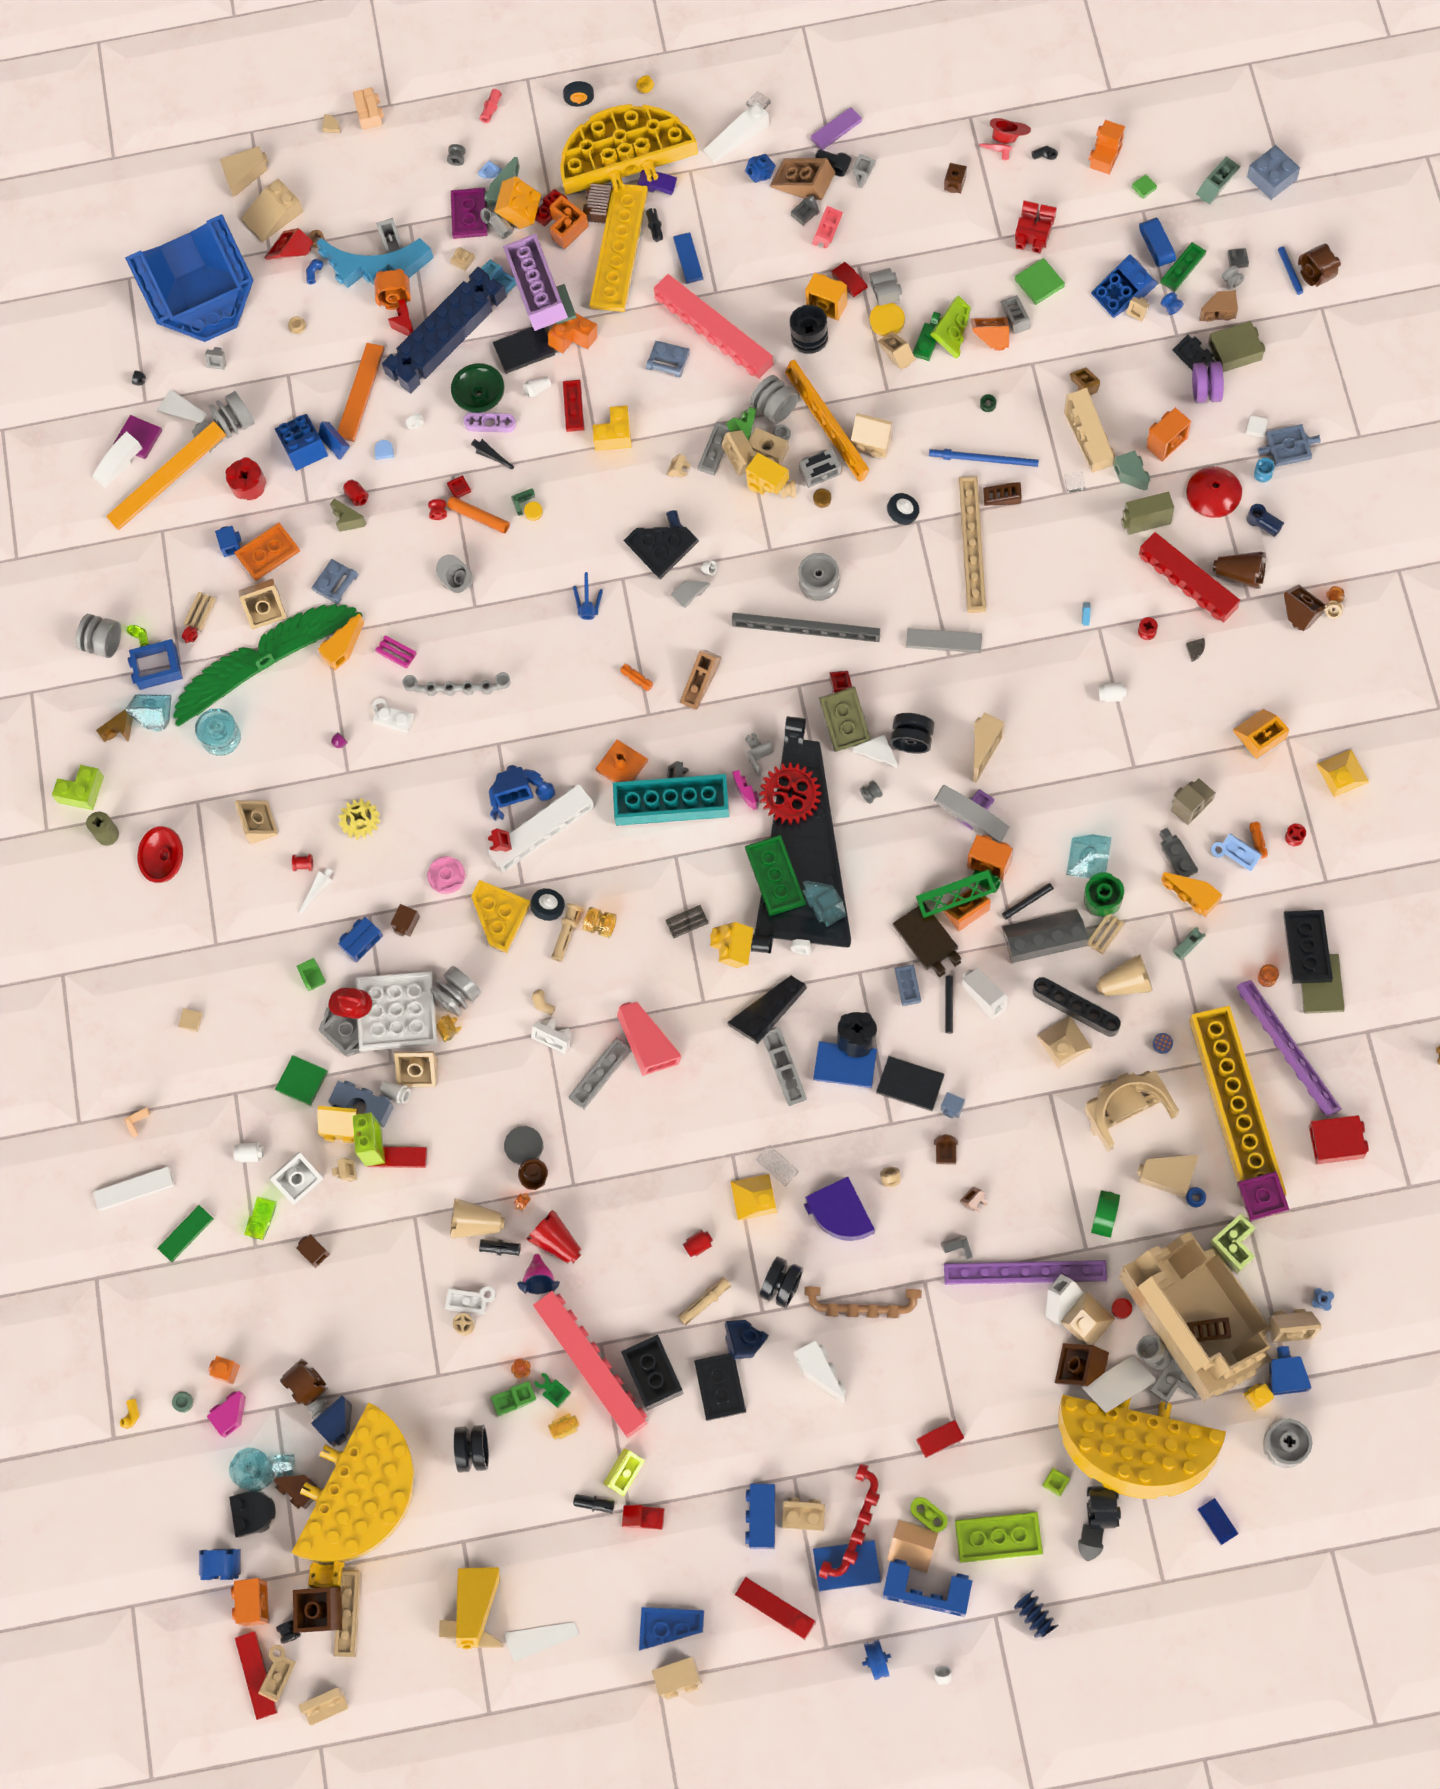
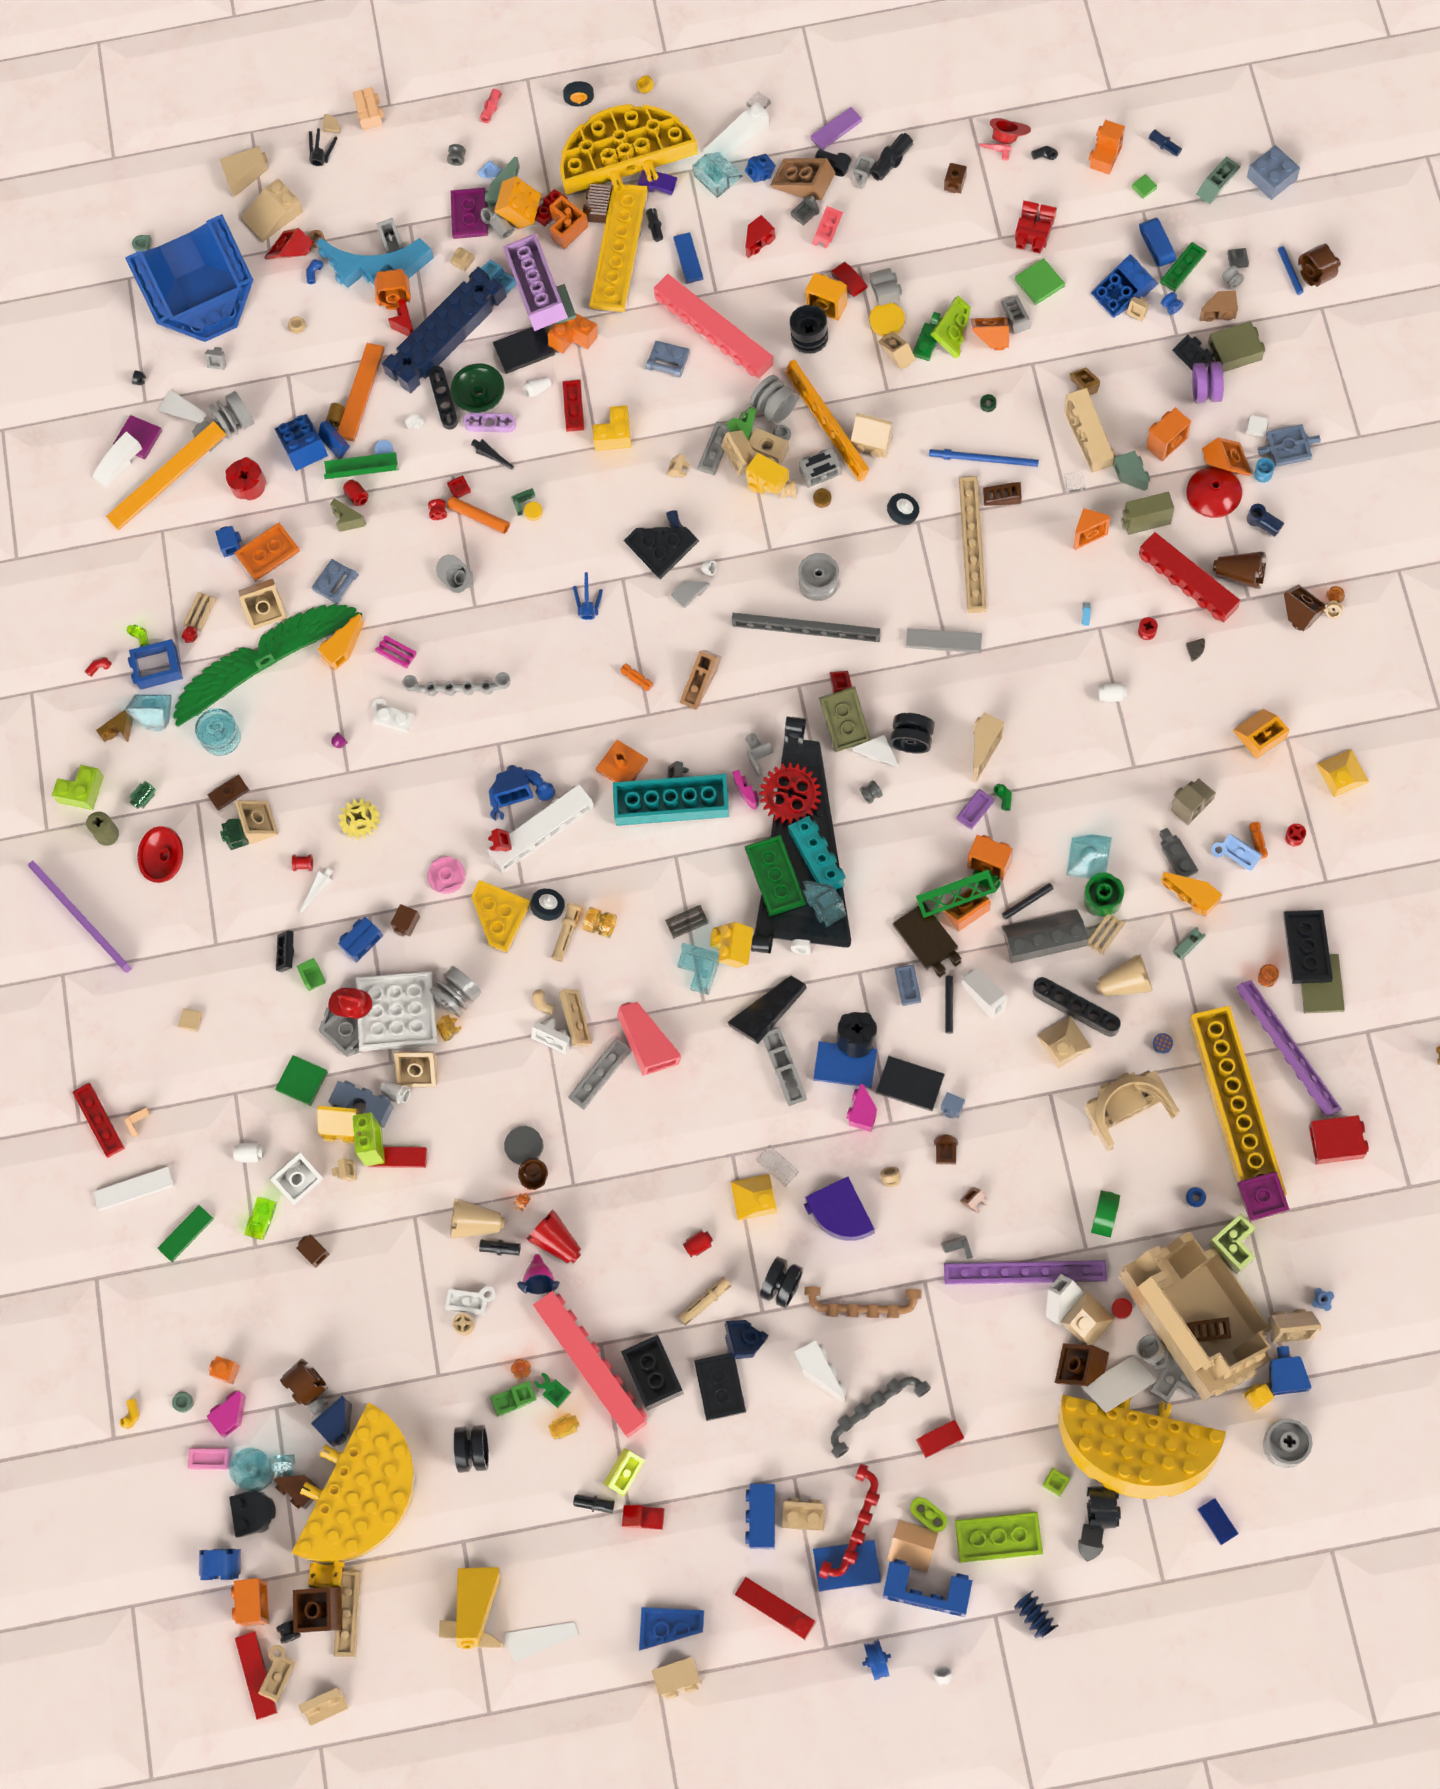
(79, 916): none -> medium lavender tile
(96, 664): none -> red arm
(98, 635): light grey wheel -> none
(98, 1120): none -> red tile
(142, 243): none -> sand green tile
(142, 795): none -> clear green brick
(209, 1458): none -> bright pink tile
(228, 792): none -> reddish brown plate
(233, 834): none -> clear green brick
(285, 951): none -> black plate
(317, 156): none -> black plant
(335, 414): none -> pearl gold piece
(361, 465): none -> green fence
(443, 397): none -> black beam
(575, 1017): none -> tan plate
(703, 963): none -> clear light blue panel
(716, 173): none -> clear light blue slope
(759, 234): none -> red slope
(815, 853): none -> teal brick
(862, 1410): none -> dark grey bar
(863, 1111): none -> dark pink slope
(891, 156): none -> black piece
(971, 813): light grey slope -> none
(1005, 795): none -> green arm
(1090, 528): none -> orange slope
(1164, 143): none -> dark blue axle
(1168, 1173): tan slope -> none
(1227, 456): none -> orange slope

